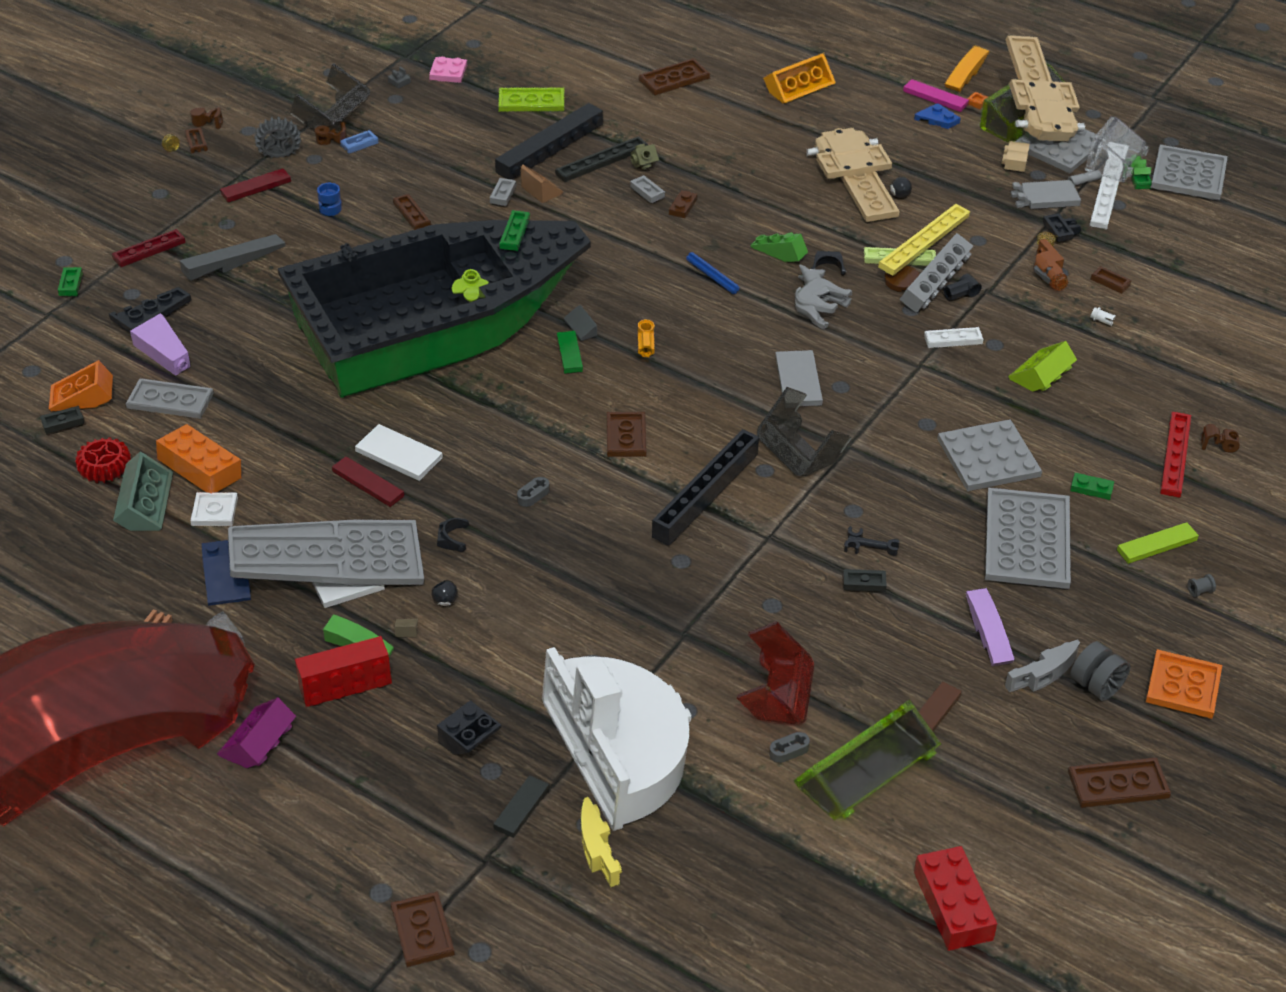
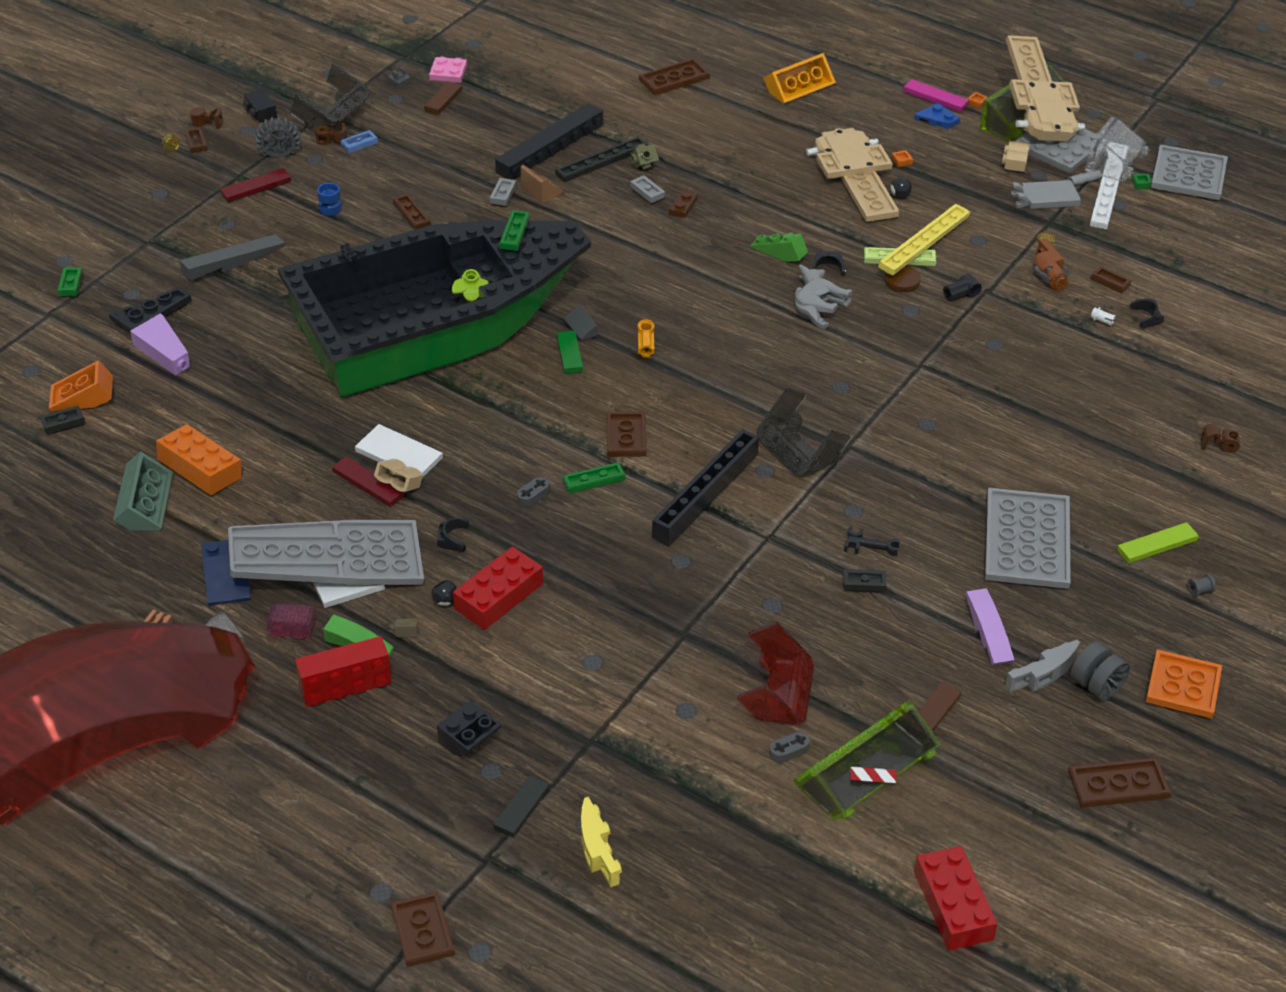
(102, 460): red gear -> none
(148, 248): dark red tile -> none
(170, 398): light grey tile -> none
(214, 509): white tile -> none
(258, 734): magenta slope -> none
(260, 105): none -> black brick
(291, 620): none -> clear pink brick
(398, 475): none -> tan brick
(443, 97): none -> reddish brown tile
(498, 588): none -> red brick
(531, 99): lime tile -> none
(593, 478): none -> green tile
(628, 724): white piece -> none
(712, 273): blue axle -> none
(799, 372): light grey tile -> none
(873, 774): none -> sticker
(902, 158): none -> orange tile
(936, 273): light grey brick -> none
(953, 337): white tile -> none
(966, 68): light orange slope -> none
(989, 455): light grey plate -> none
(1044, 367): lime slope -> none
(1061, 228): black hinge -> none
(1092, 486): green plate -> none
(1139, 166): bright green slope -> none
(1151, 307): none -> black helmet
(1175, 454): red tile -> none

